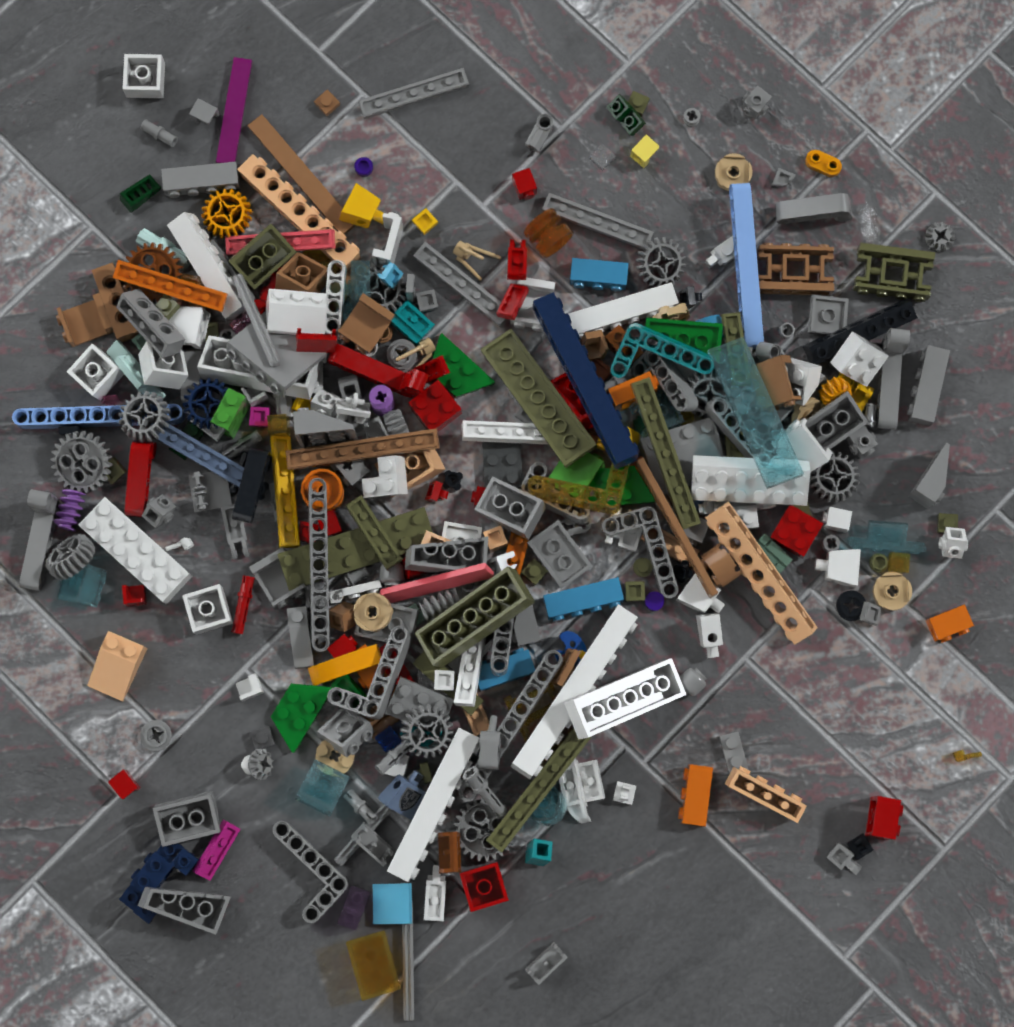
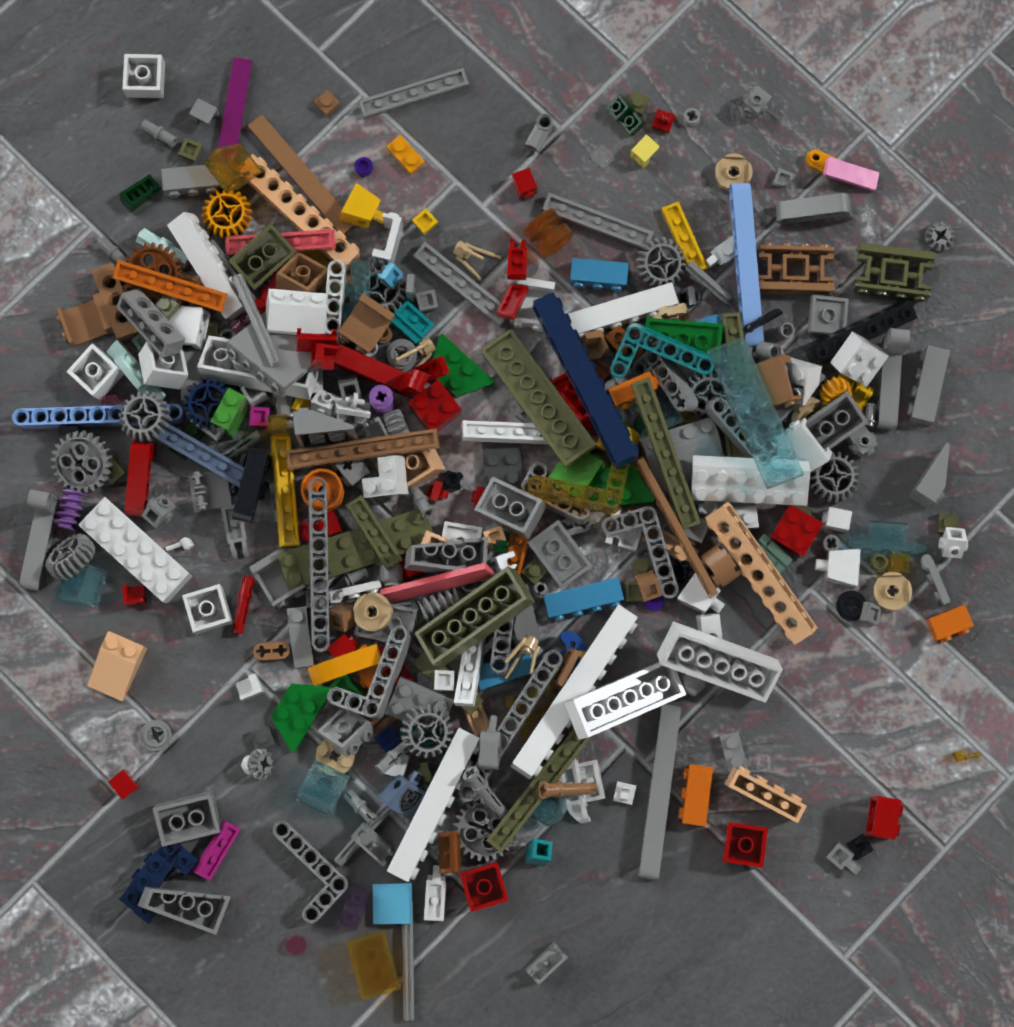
(111, 251): none -> light grey axle
(190, 150): none -> olive plate
(232, 166): none -> clear yellow slope
(271, 646): none -> medium nougat beam
(296, 945): none -> clear pink plate
(323, 356): none -> red panel
(405, 154): none -> light orange plate
(421, 501): none -> light grey pin
(501, 546): none -> dark green plate
(527, 646): none -> tan plant
(536, 592): none -> light grey pin
(559, 789): none -> medium nougat pin
(648, 585): none -> medium nougat panel
(659, 792): none -> light grey beam
(663, 121): none -> red tile
(683, 234): none -> yellow tile
(708, 282): none -> light grey axle
(719, 662): none -> white brick
(744, 844): none -> red brick
(763, 320): none -> black piece
(851, 174): none -> bright pink tile
(933, 578): none -> light grey hinge

